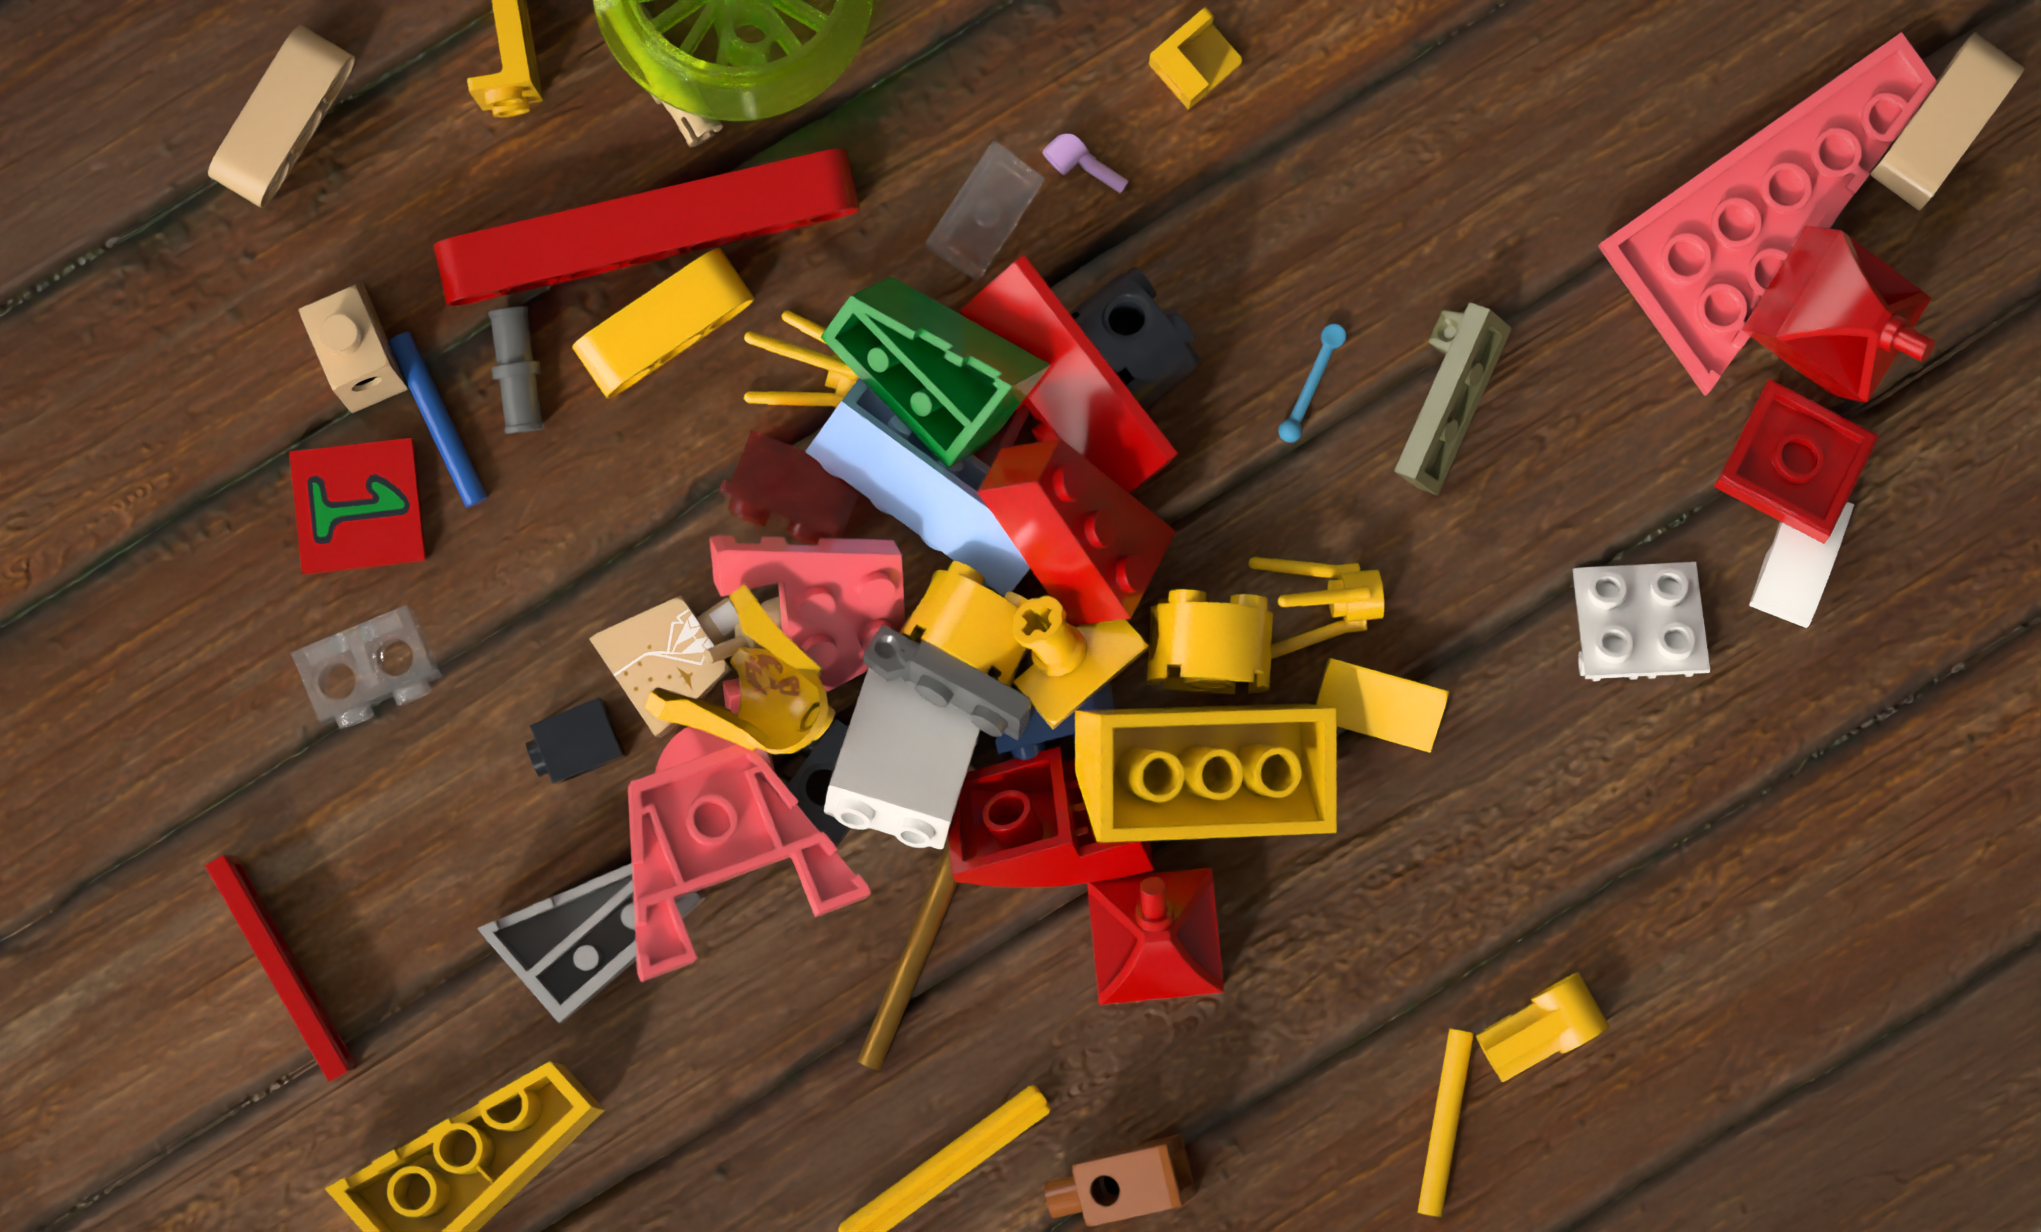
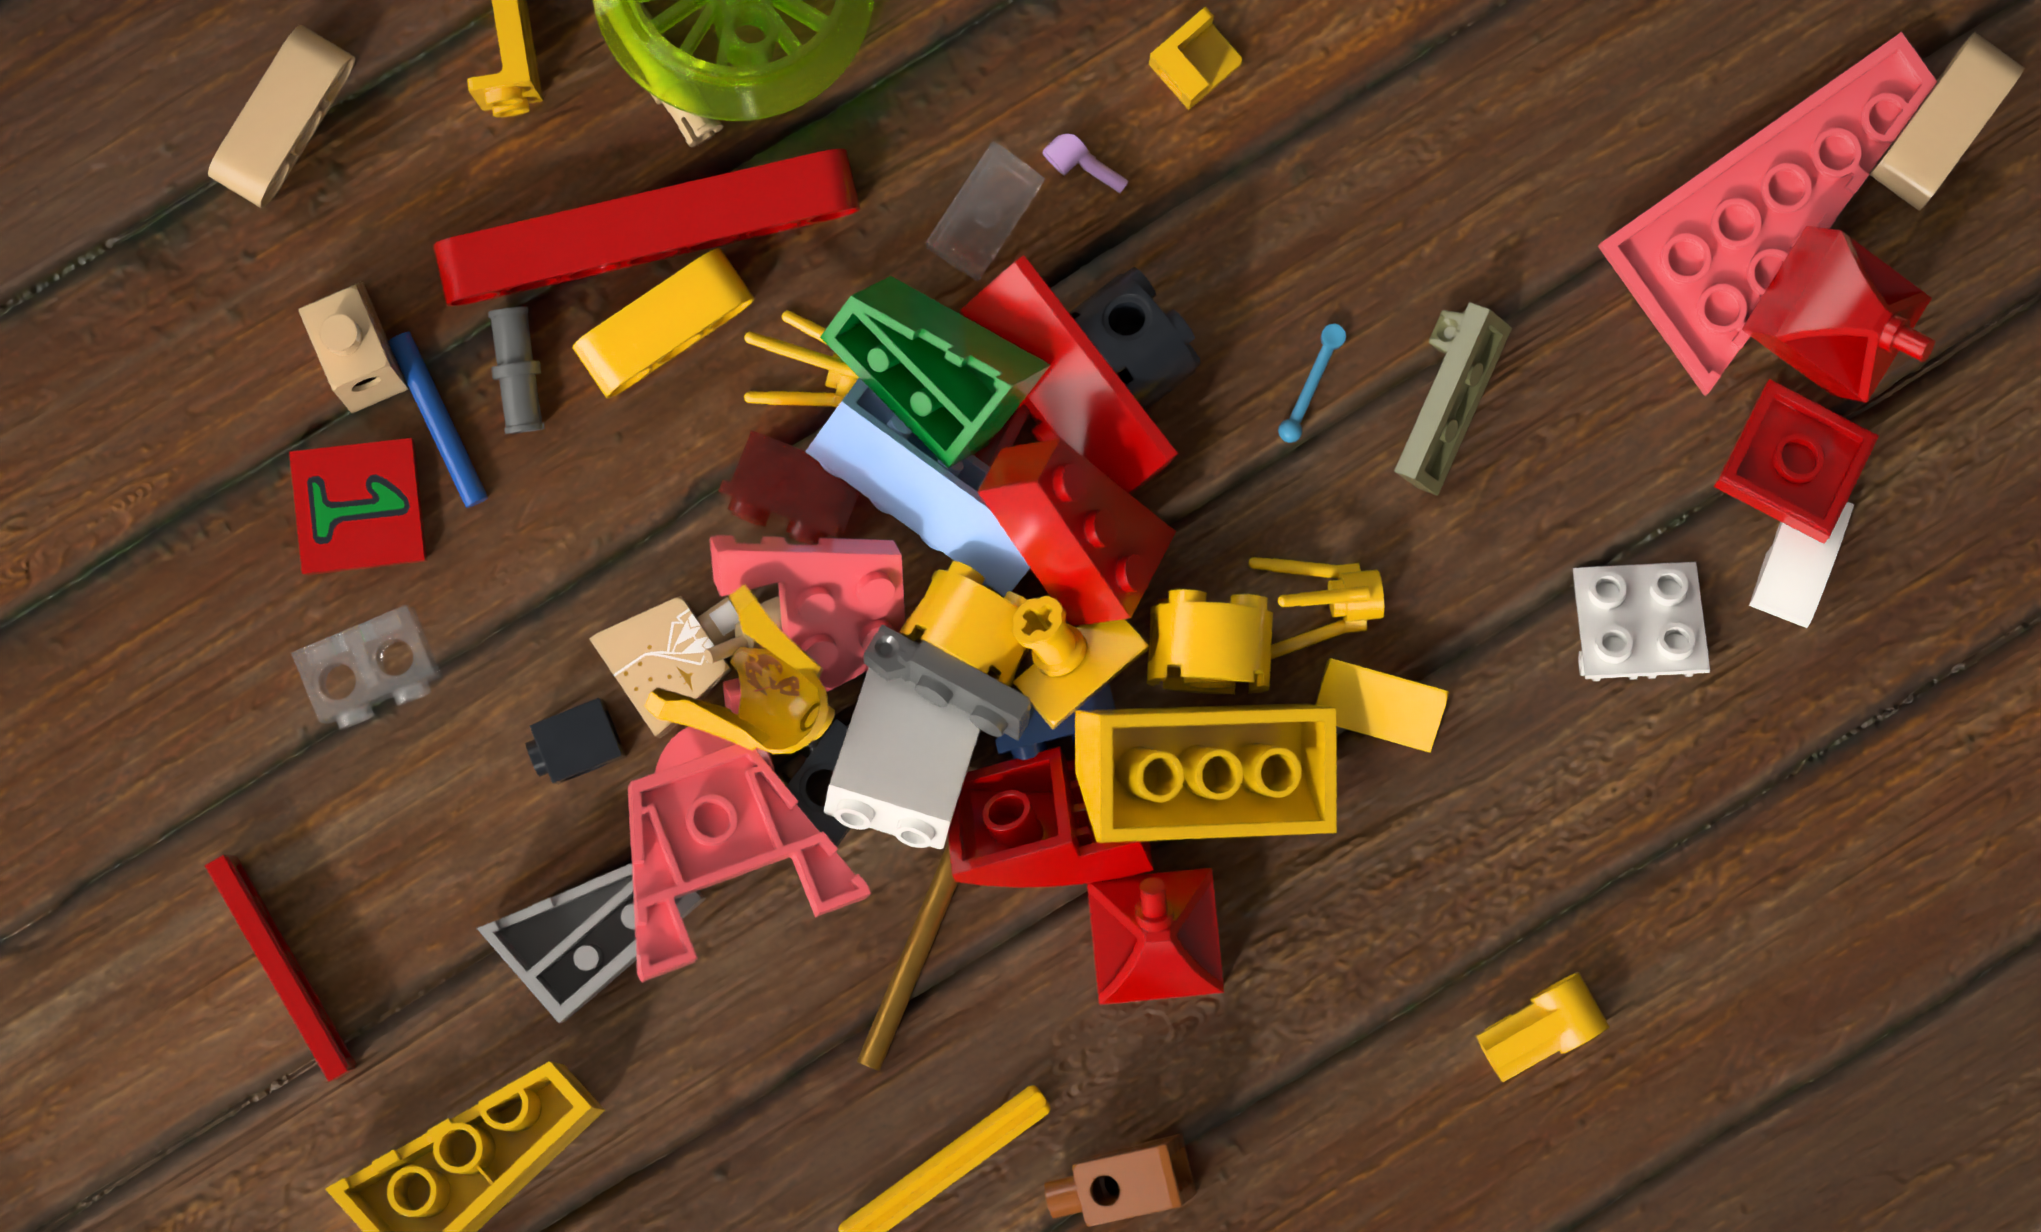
(1445, 1122): yellow bar -> none

